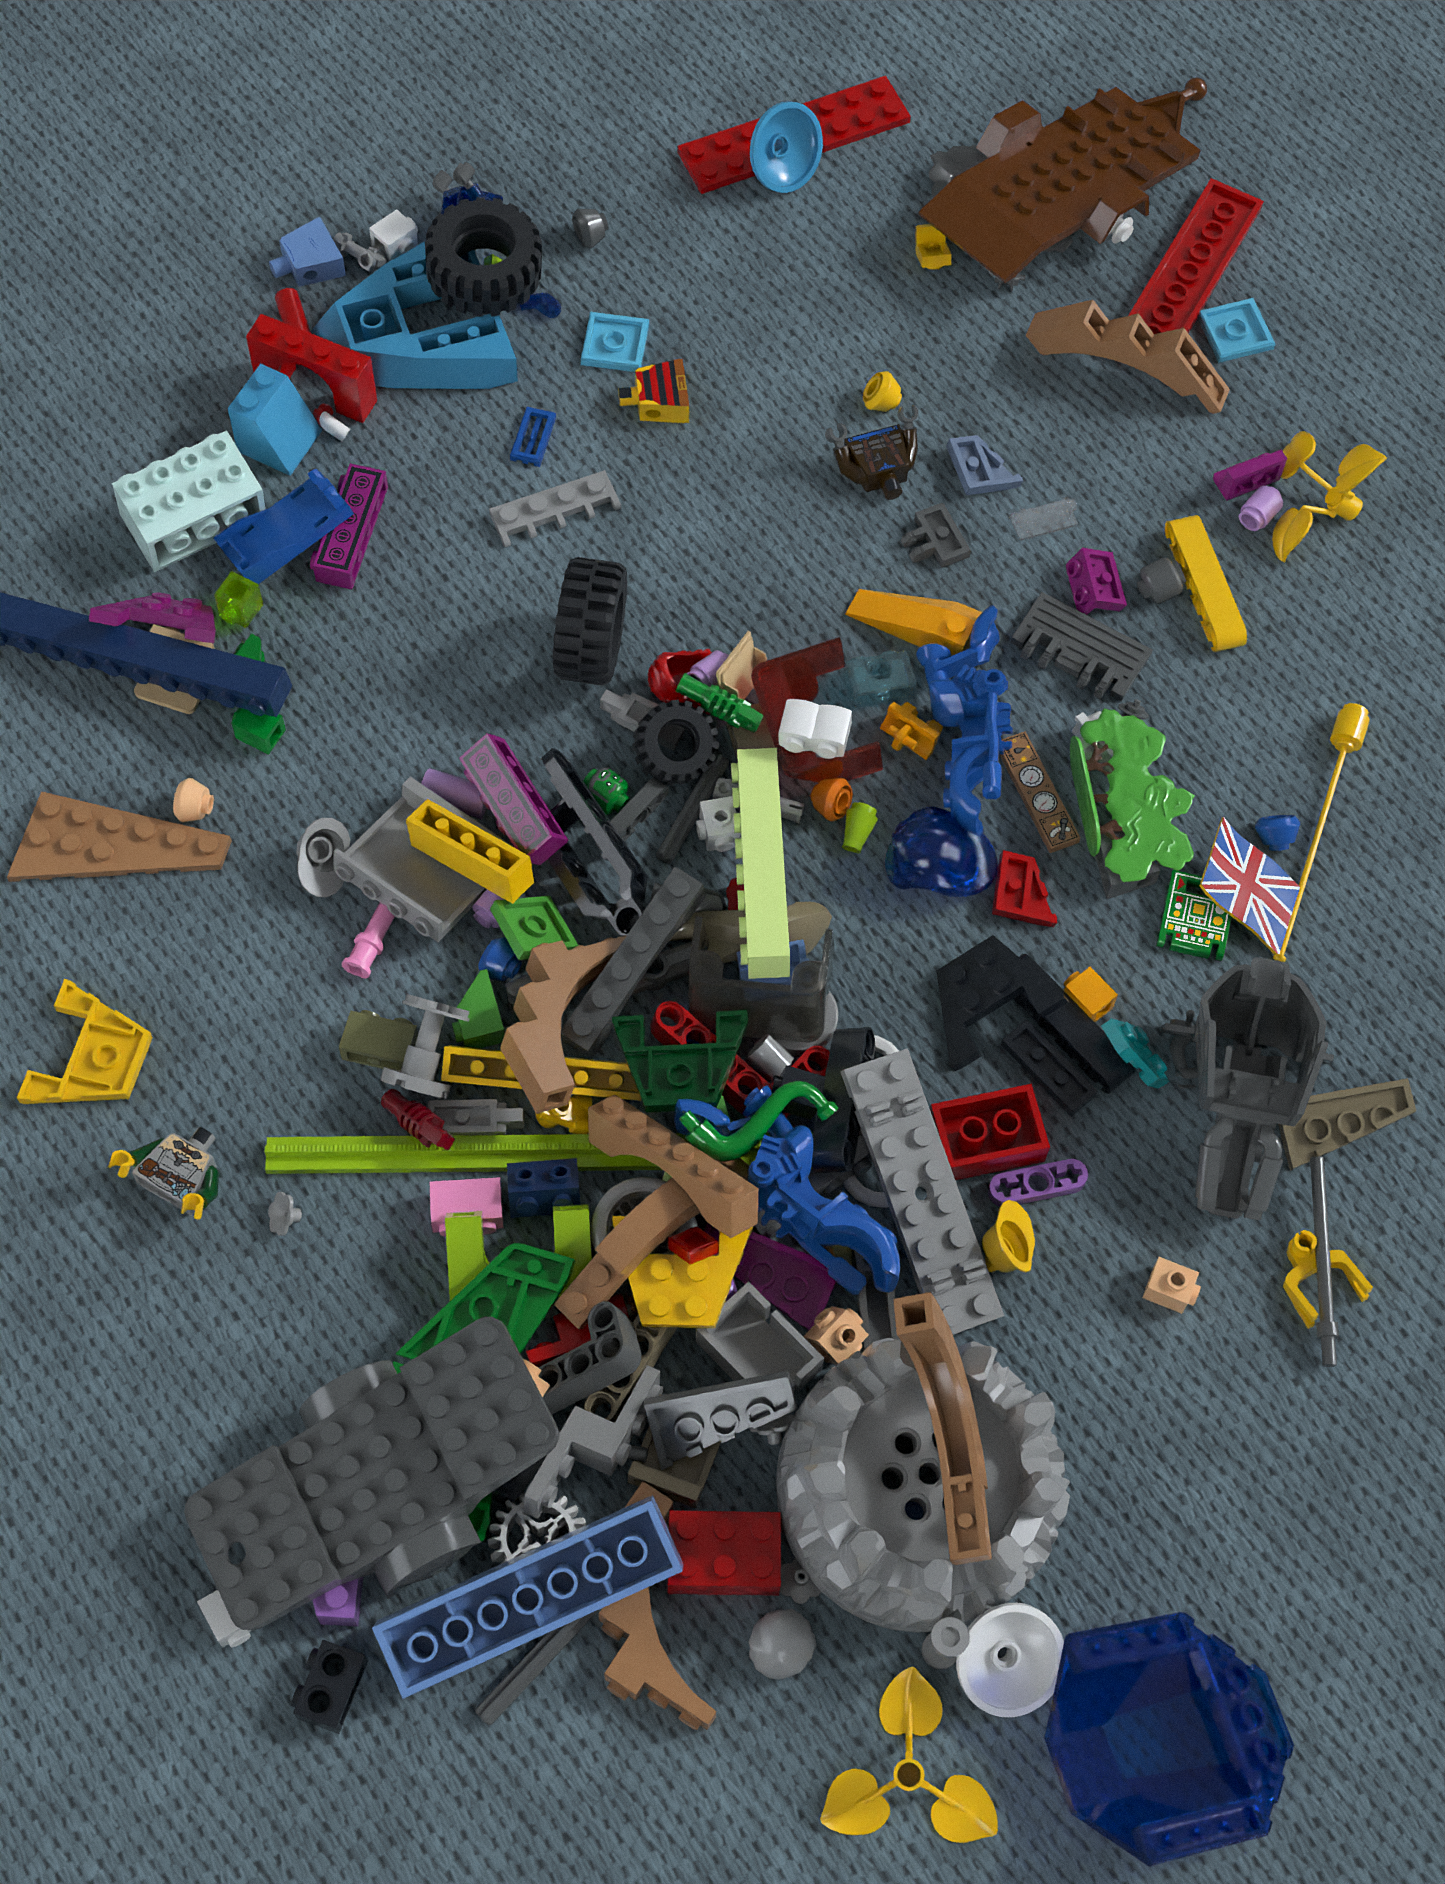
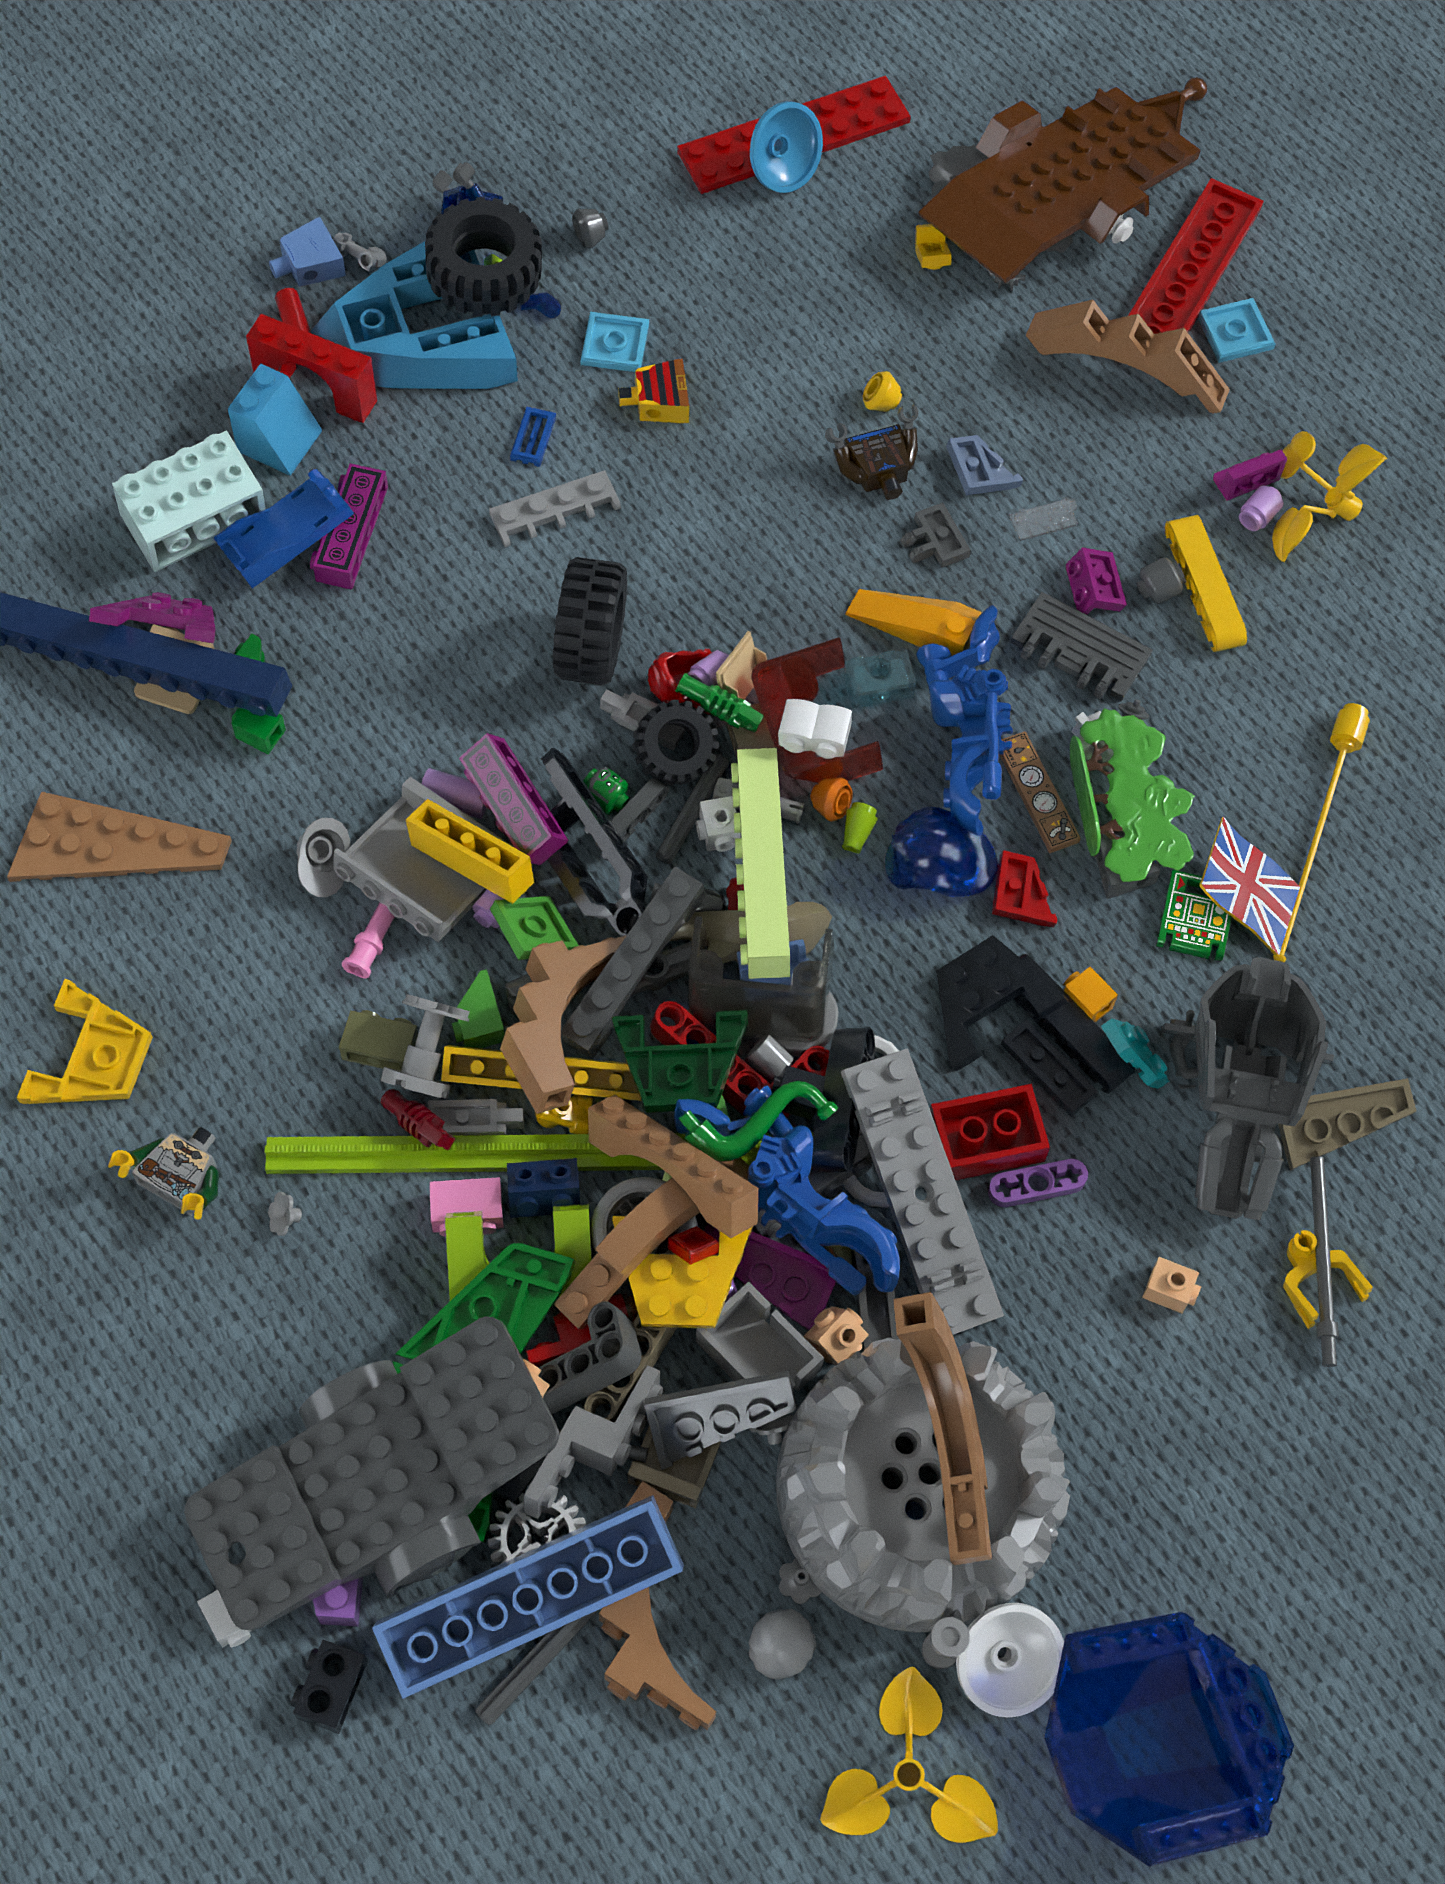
(192, 801): light nougat cone -> none
(238, 600): clear neon green brick -> none
(324, 417): white arm -> none
(394, 235): white brick -> none
(499, 960): blue cone -> none
(727, 1552): red brick -> none
(911, 731): light orange hips -> none
(1010, 1240): yellow piece -> none
(1277, 831): blue cone -> none

